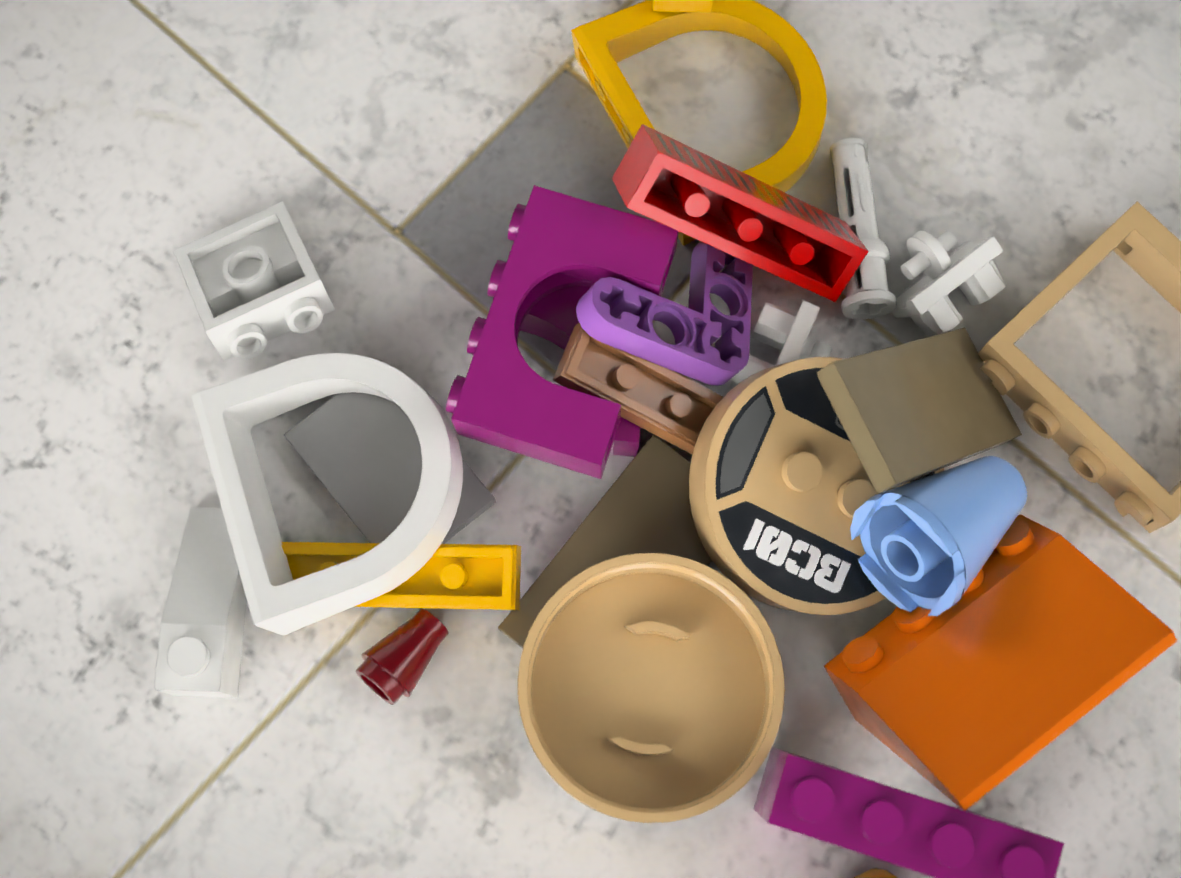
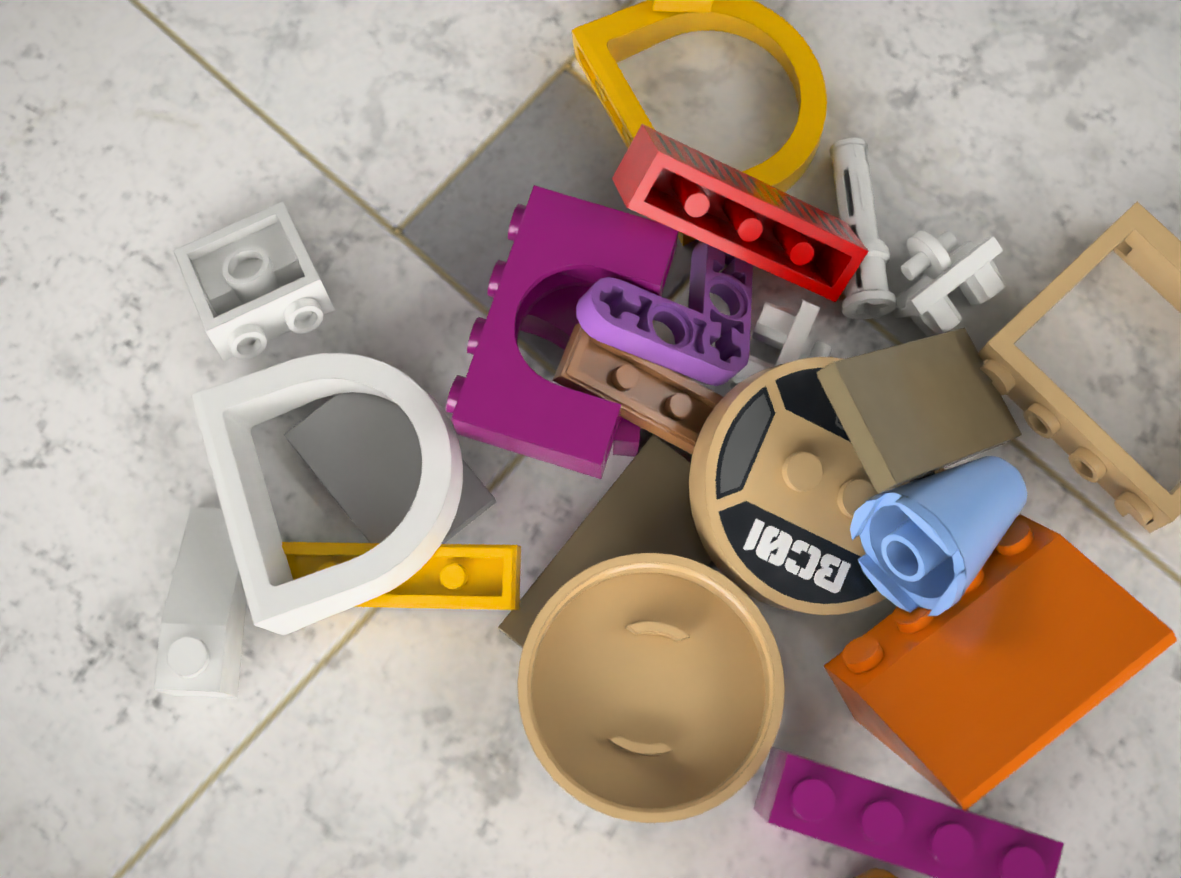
(400, 658): dark red cone -> none

